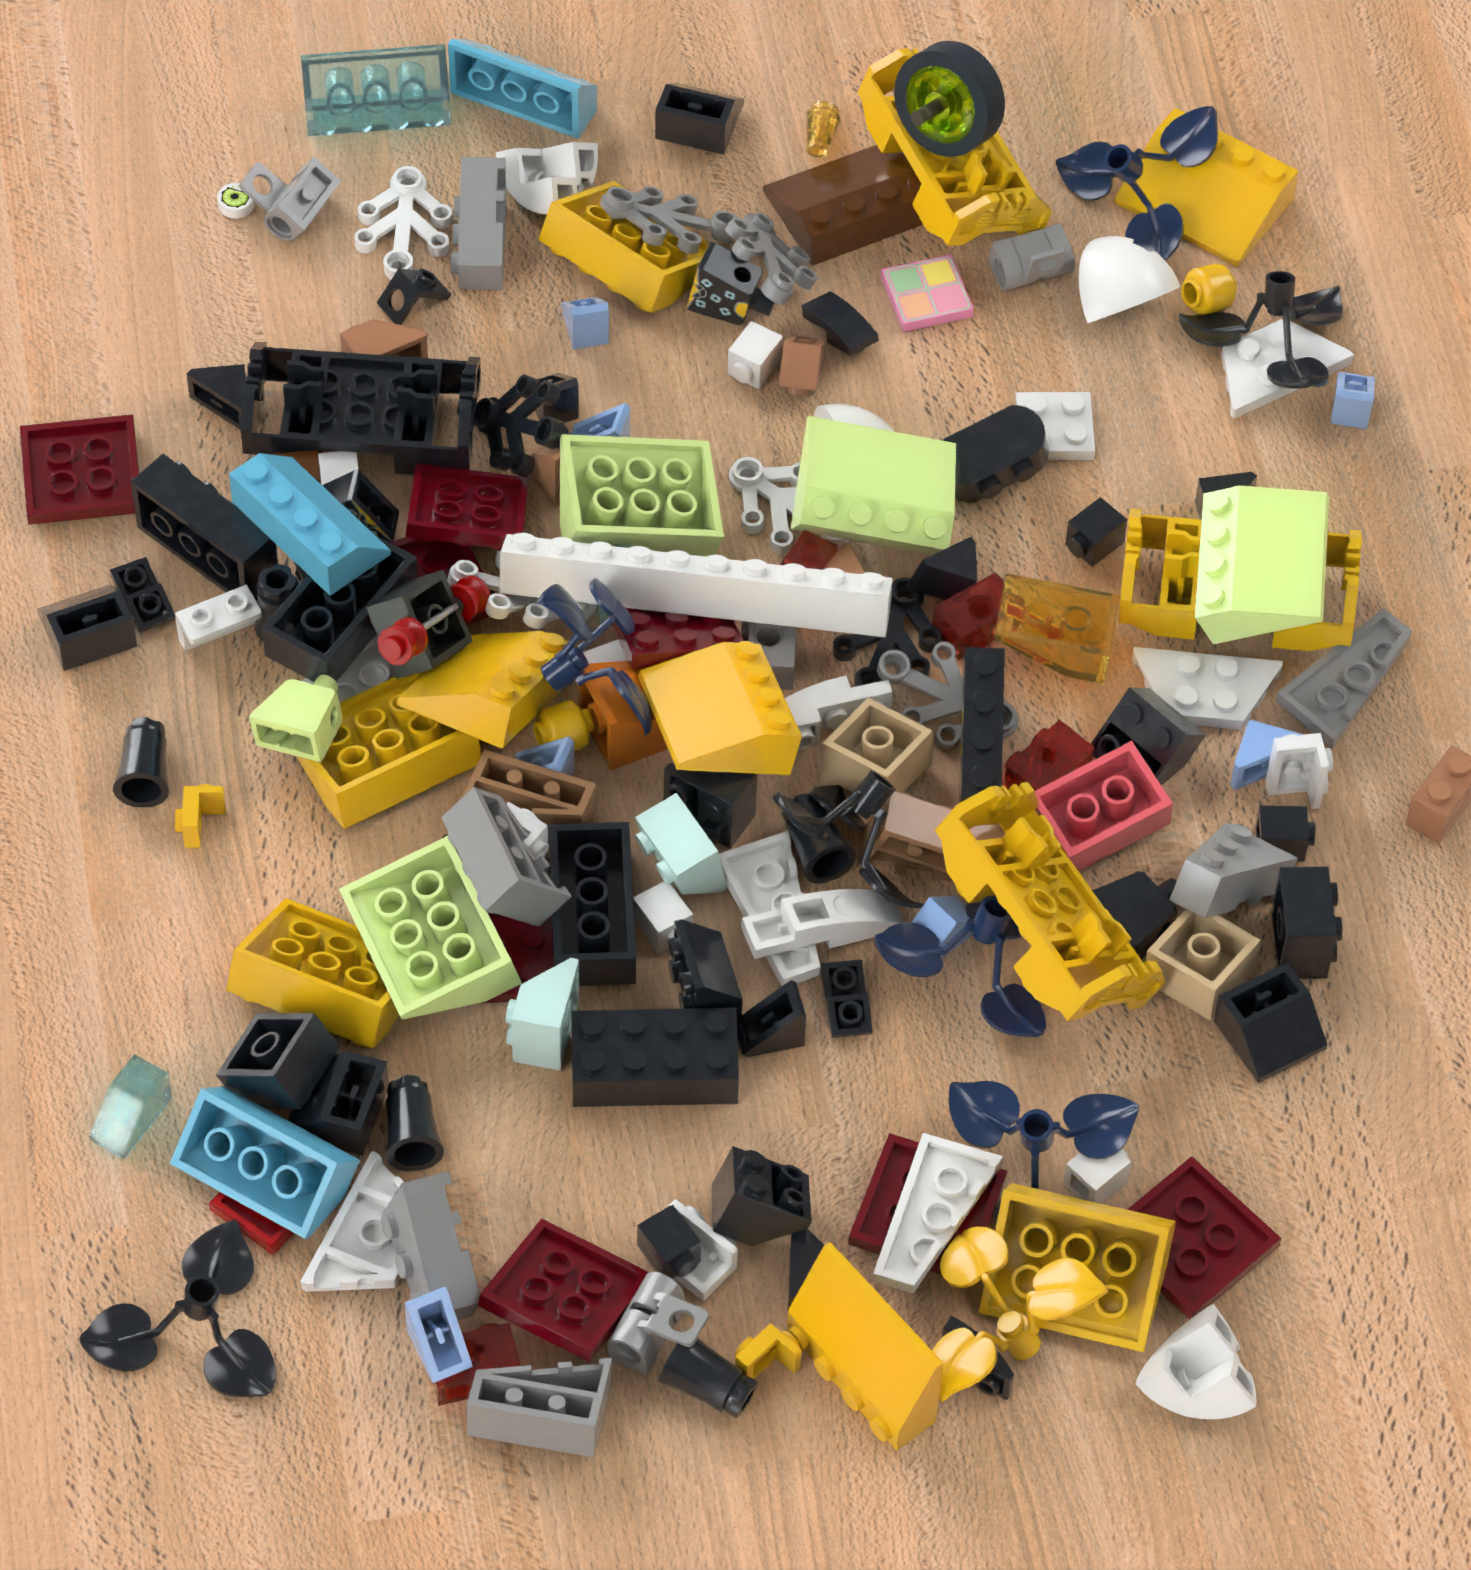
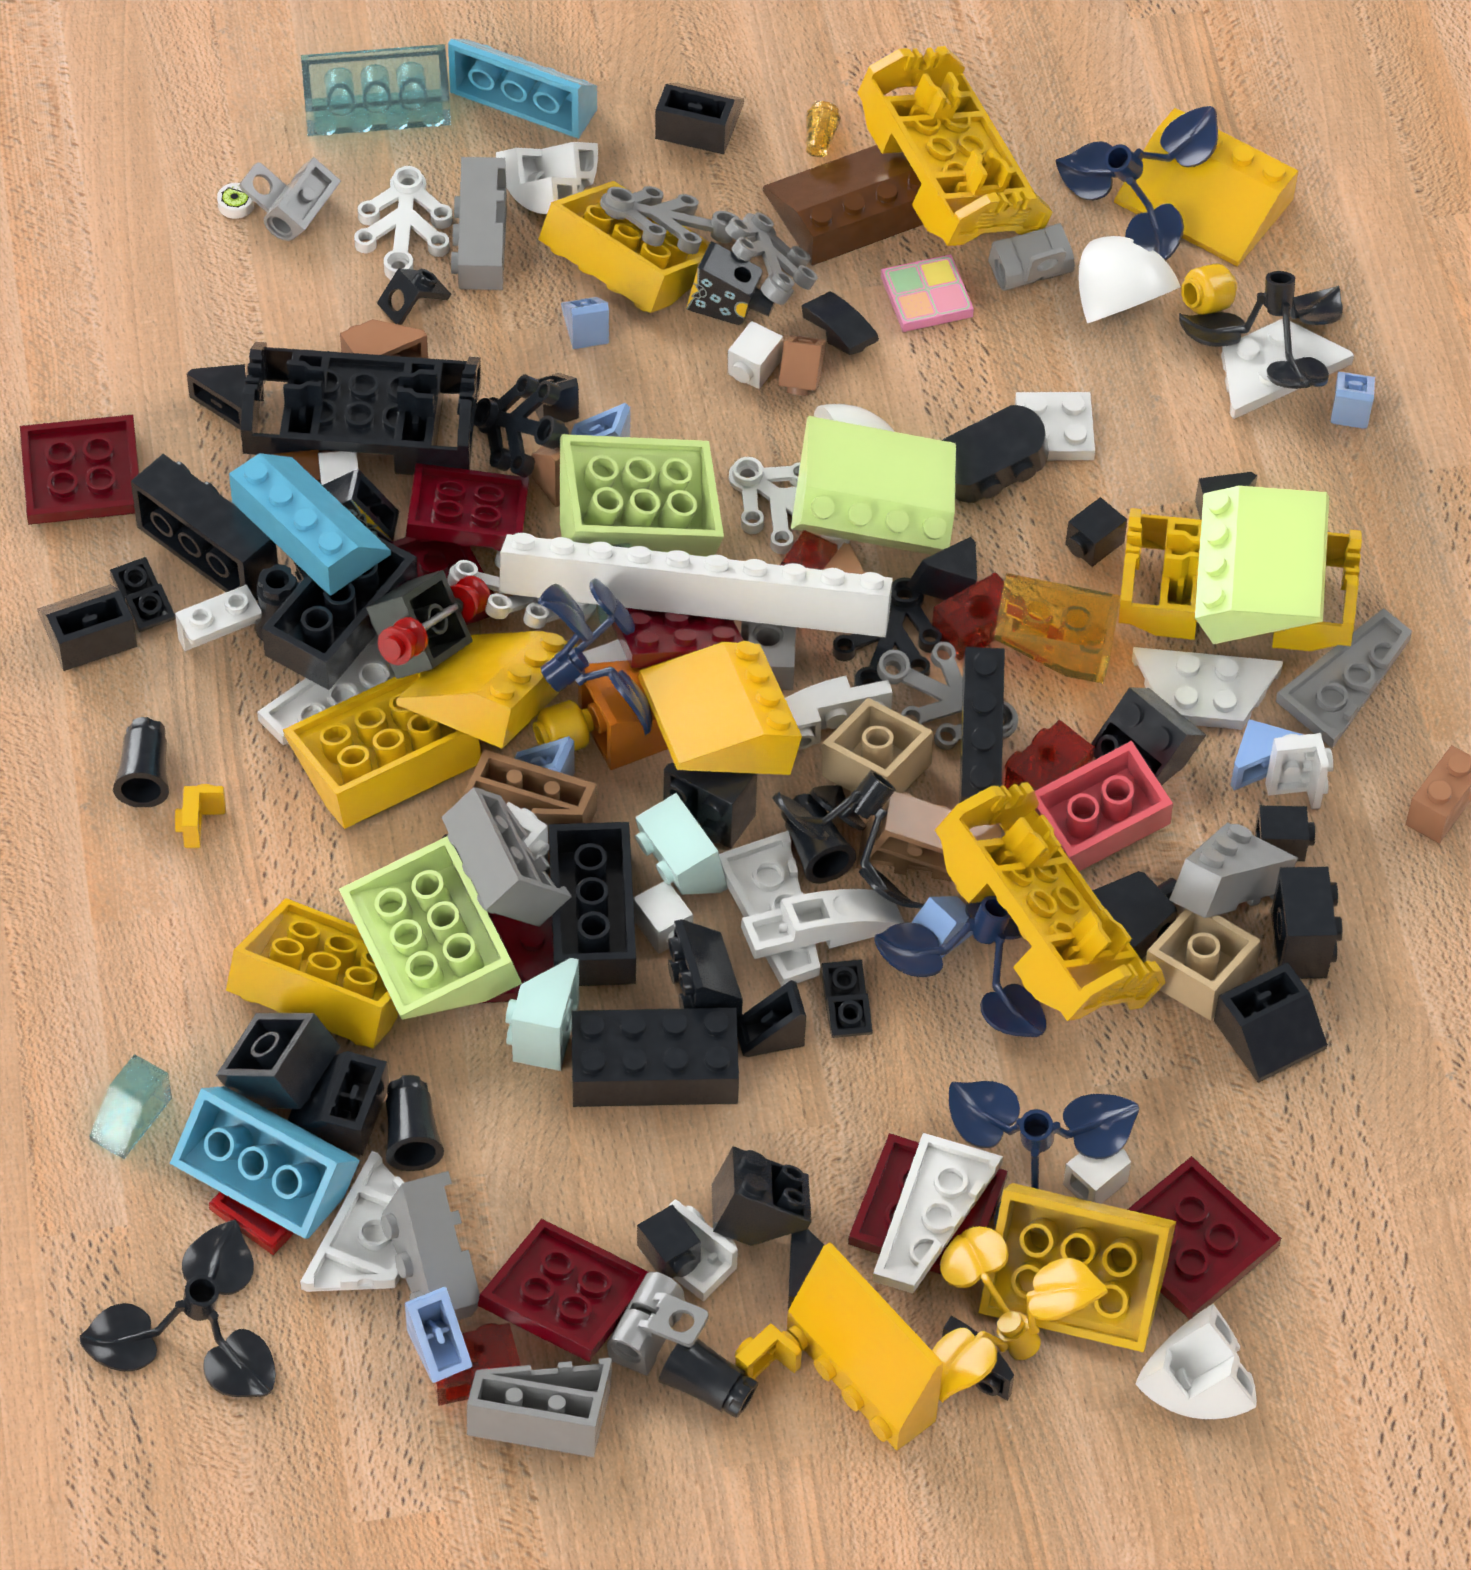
(299, 718): yellowish green torso -> none
(949, 98): wheel -> none

